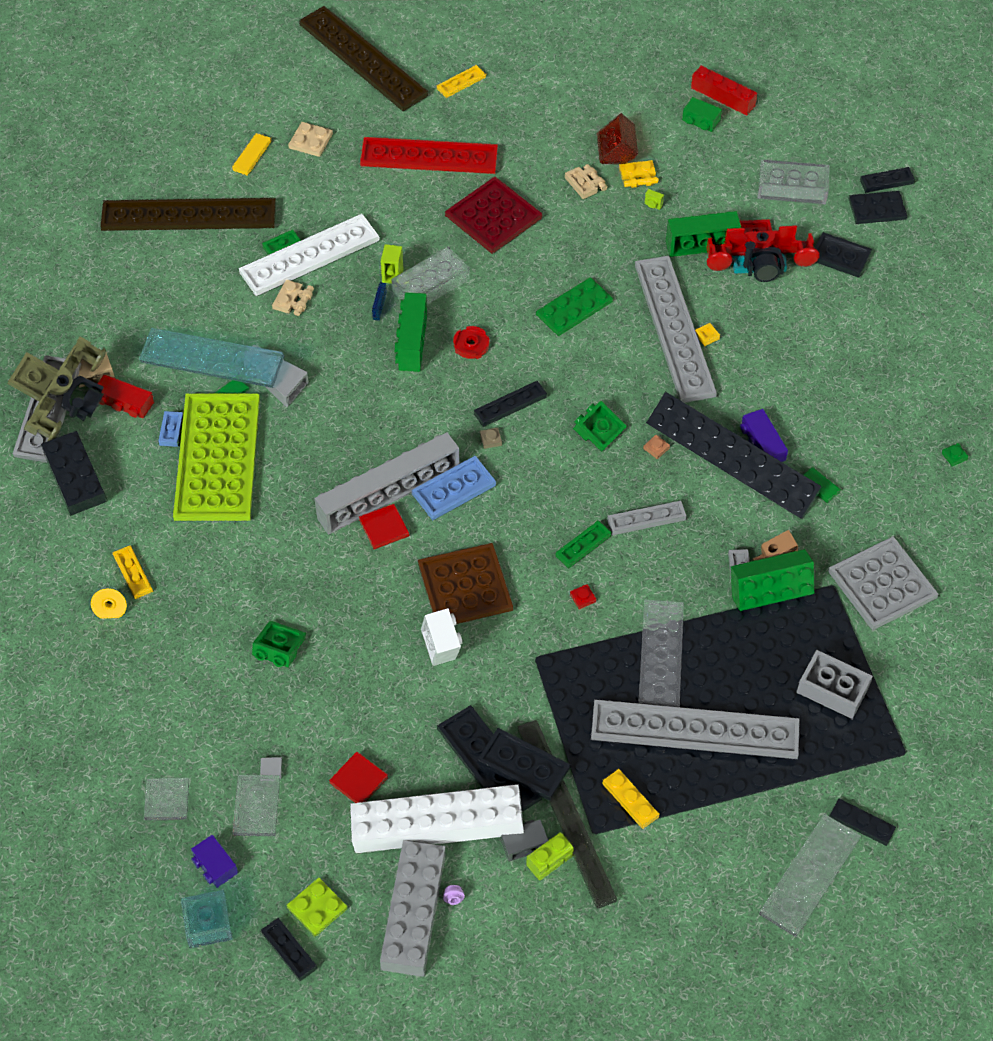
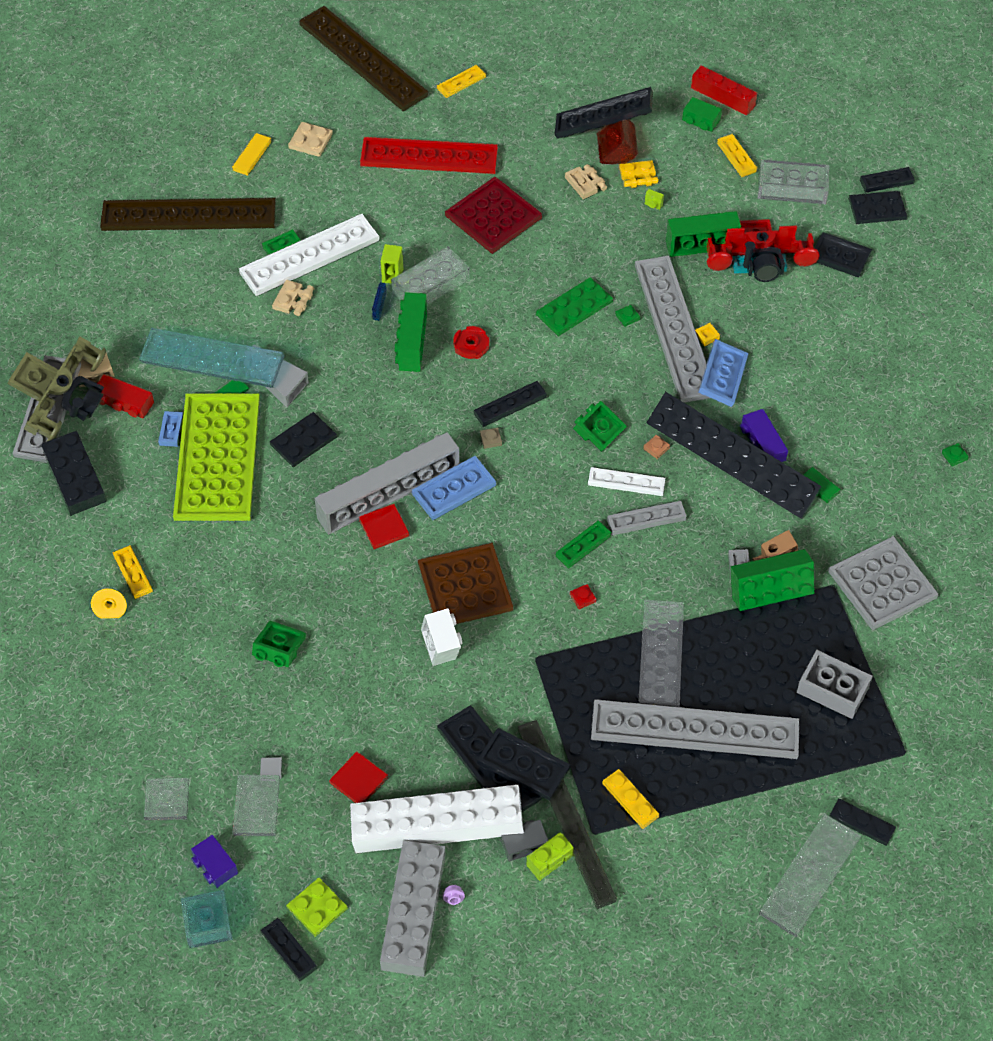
(303, 439): none -> black plate
(604, 112): none -> black plate
(626, 481): none -> white tile
(627, 315): none -> green plate
(723, 373): none -> medium blue plate
(737, 155): none -> yellow plate

